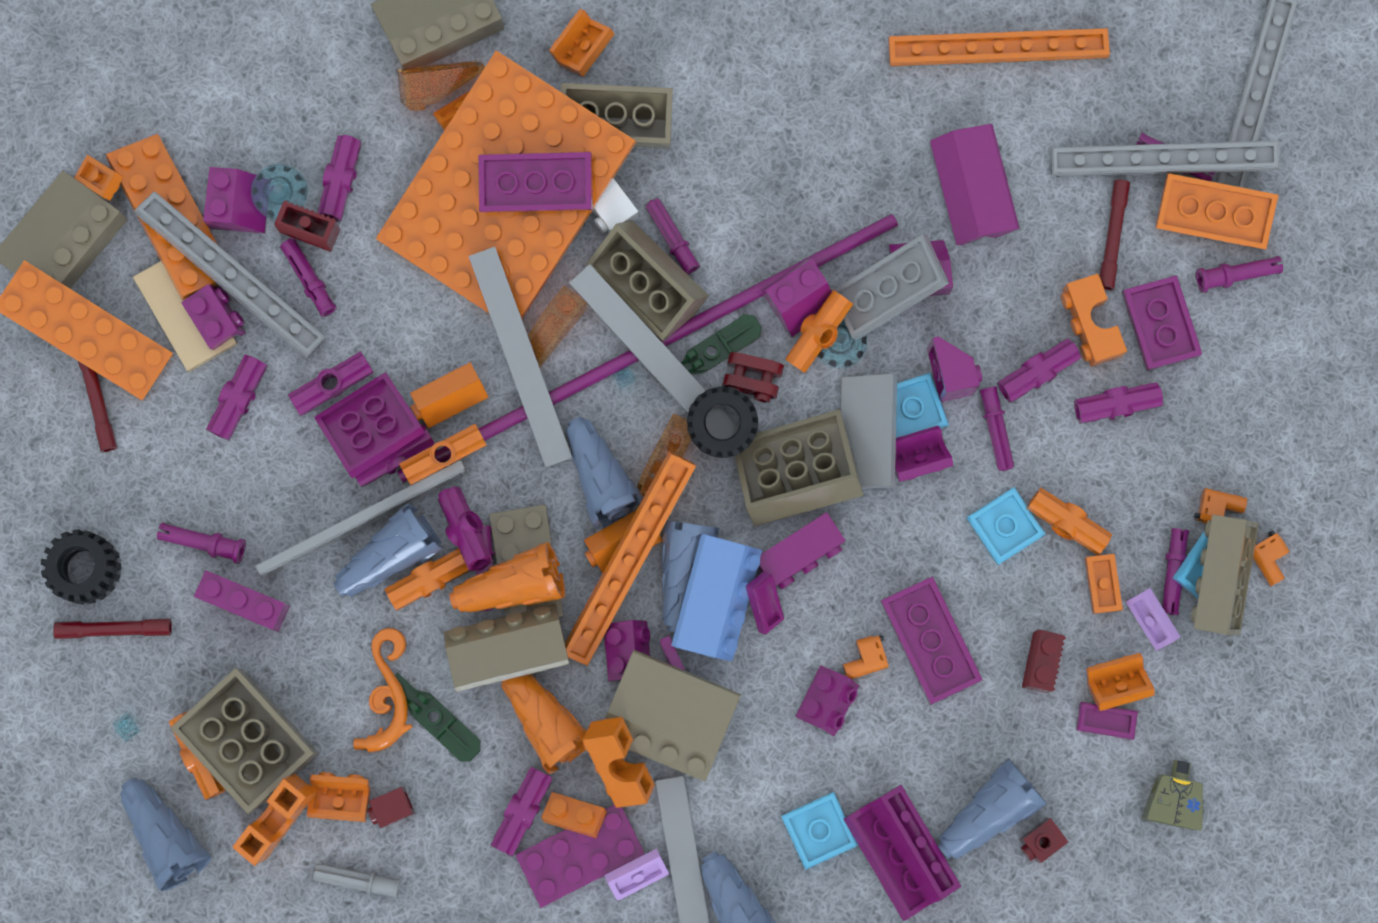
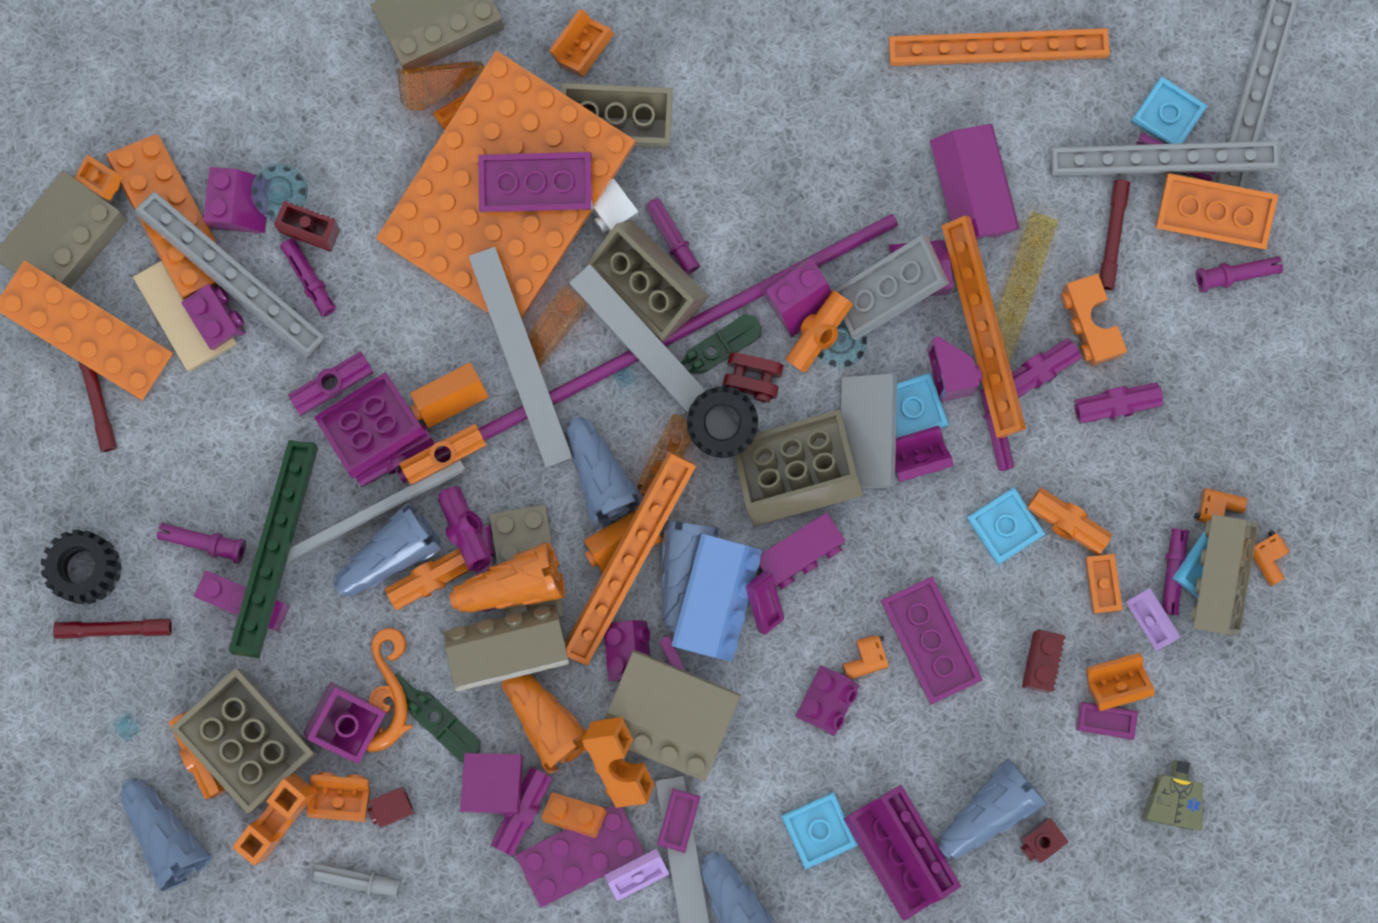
(236, 397): magenta piece -> none
(273, 549): none -> dark green plate
(339, 177): magenta piece -> none
(344, 722): none -> magenta slope
(491, 783): none -> magenta tile
(678, 820): none -> magenta tile
(983, 327): none -> orange plate
(1024, 278): none -> clear yellow tile
(1161, 323): magenta plate -> none
(1169, 113): none -> medium azure tile

